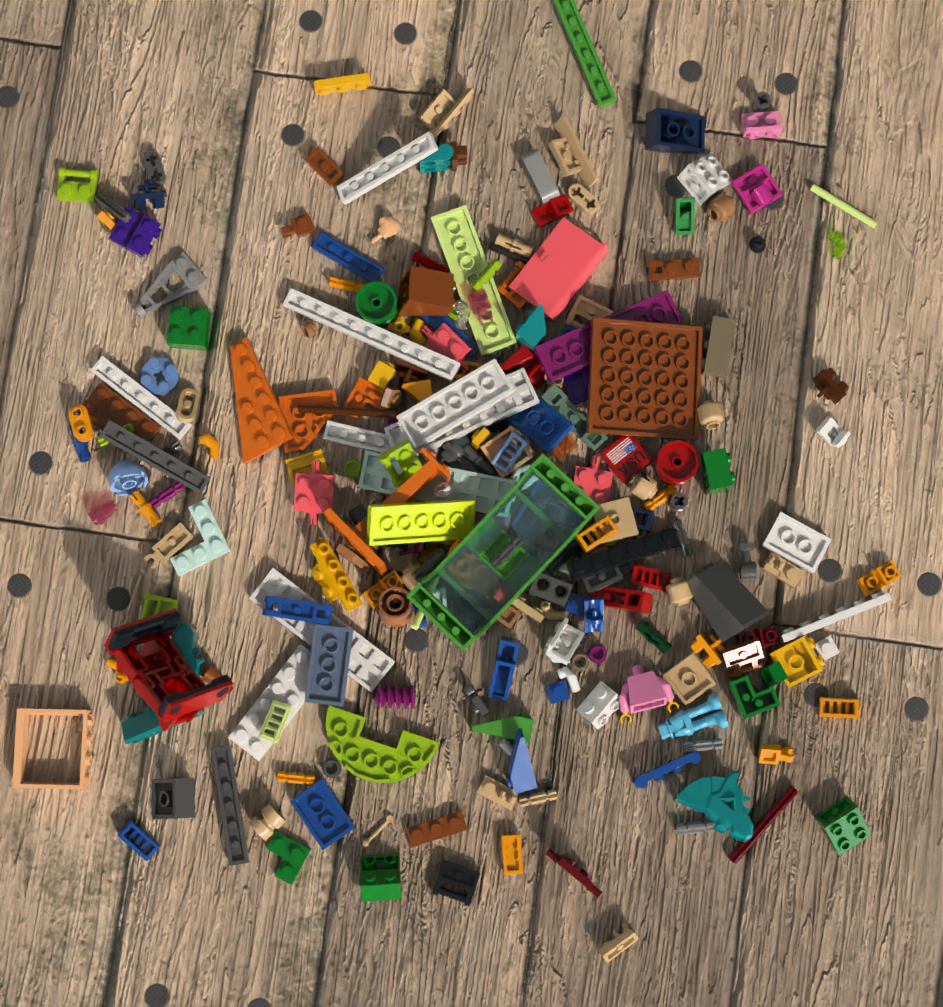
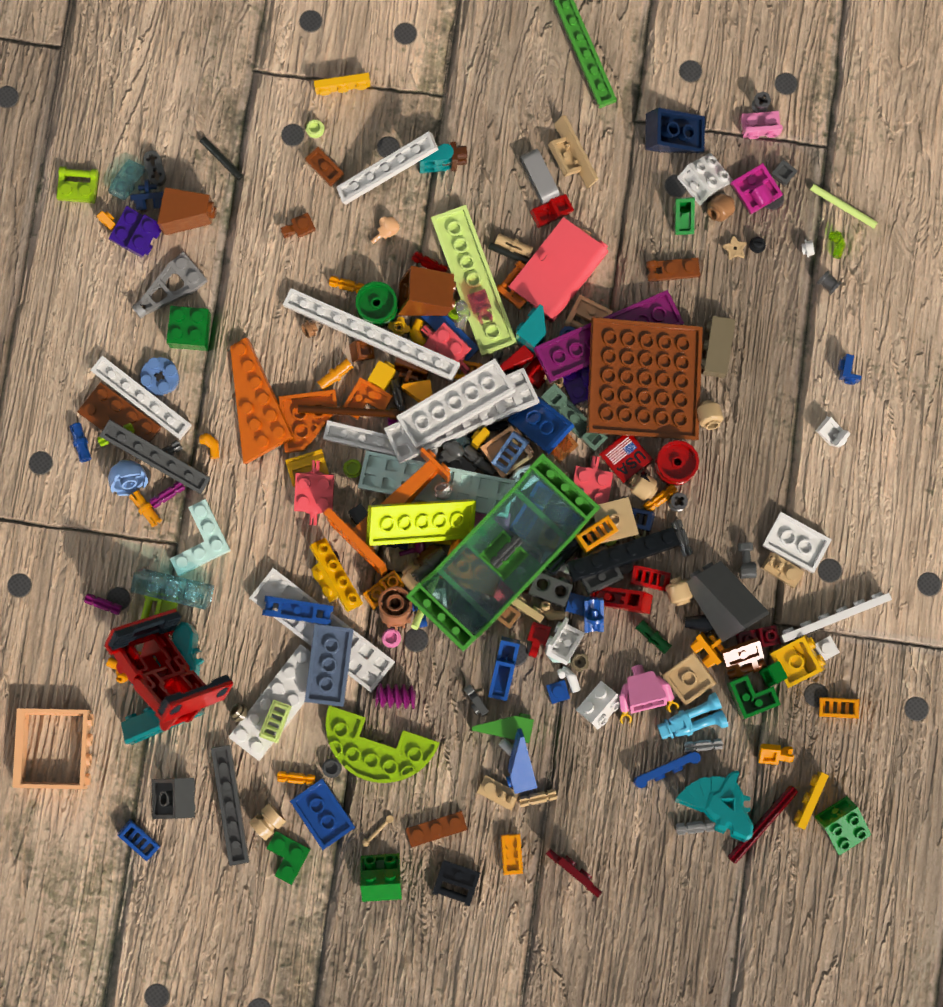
(80, 422): light orange plate -> none
(102, 513): clear pink cone -> none
(102, 604): none -> magenta axle
(113, 207): dark grey axle -> none
(124, 181): none -> clear light blue slope
(170, 545): tan plate -> none
(172, 588): none -> clear light blue brick
(184, 211): none -> dark orange slope
(187, 407): tan plate -> none
(209, 674): dark orange cone -> none
(221, 158): none -> pearl dark grey bar
(238, 712): none -> dark tan plate
(315, 128): none -> yellowish green plate
(335, 374): none -> light orange pin
(347, 258): blue tile -> none
(350, 554): medium nougat wing -> none
(361, 351): none -> dark orange slope
(391, 397): medium nougat plate -> none
(391, 638): none -> bright pink plate
(406, 458): lime plate -> none
(443, 109): tan bracket -> none
(486, 274): lime axle -> none
(538, 636): none -> red plate
(586, 195): tan beam -> none
(597, 653): magenta plate -> none
(622, 941): tan plate -> none
(698, 623): none -> black cone
(717, 473): green brick -> none
(730, 248): none -> tan plate
(784, 173): none -> dark grey plate
(808, 248): none -> white plate
(810, 800): none -> yellow plate
(829, 282): none -> flat silver bush
(829, 387): reddish brown hips -> none
(845, 366): none -> blue bracket
(878, 578): light orange slope -> none

